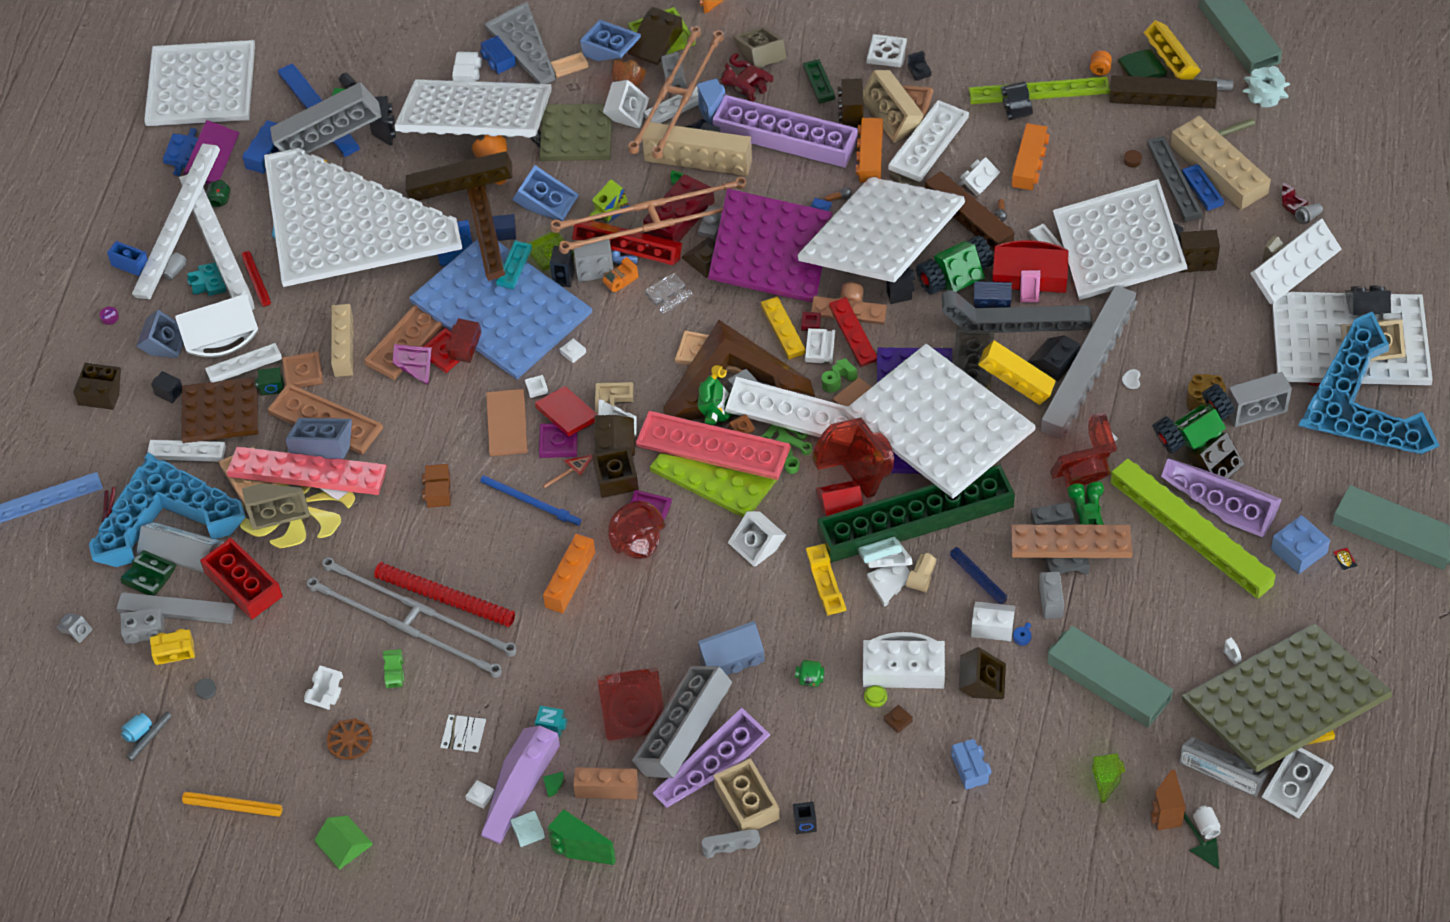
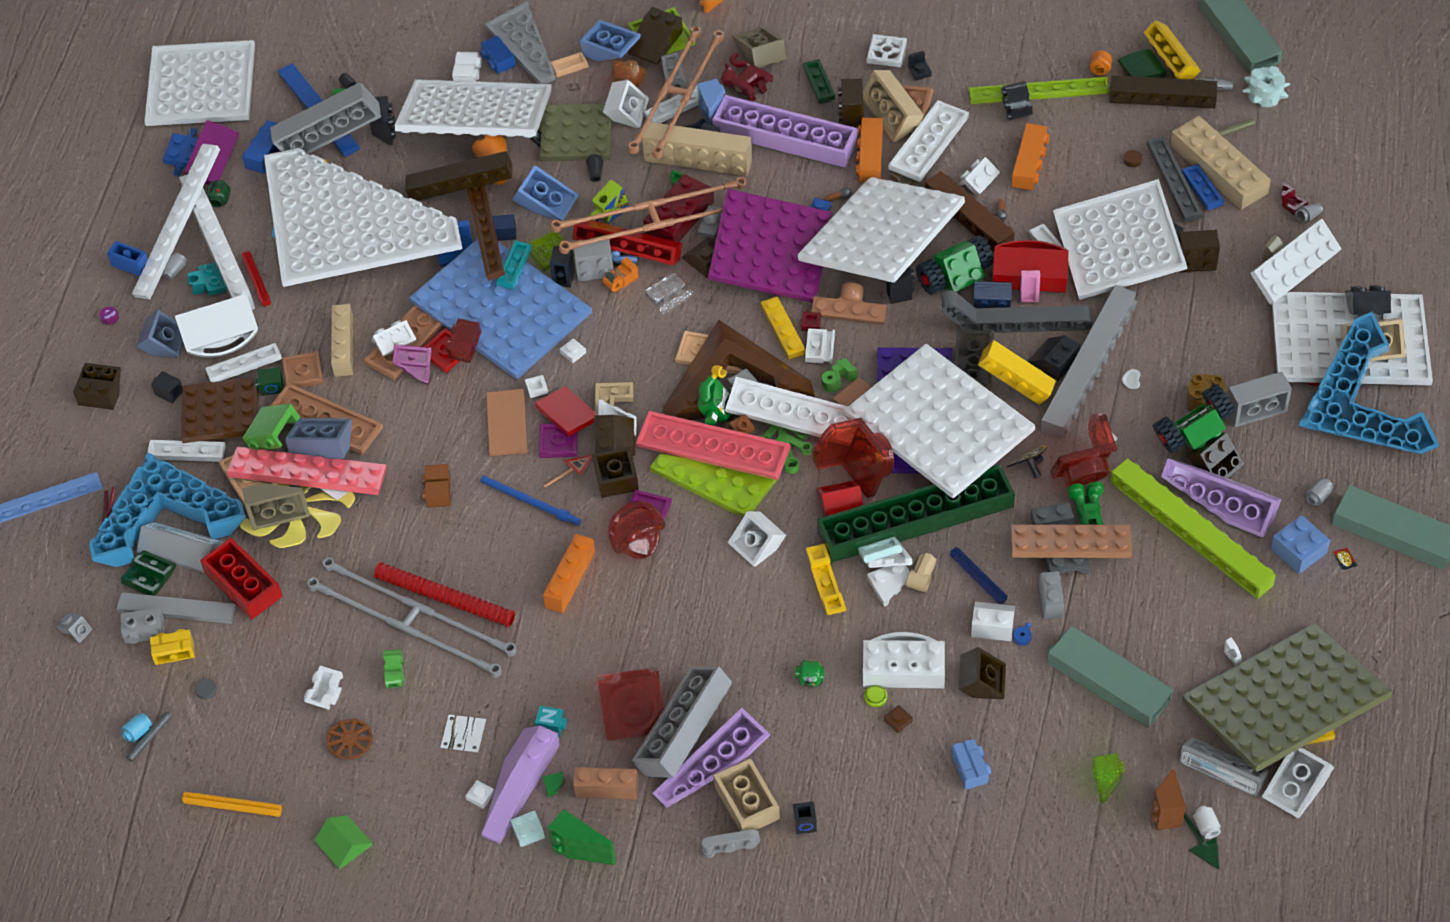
(268, 424): none -> bright green panel
(398, 333): none -> white bracket
(594, 164): none -> black cone
(732, 649): sand blue slope -> none
(853, 332): red plate -> none
(1033, 459): none -> black shield
(1319, 492): none -> light grey brick

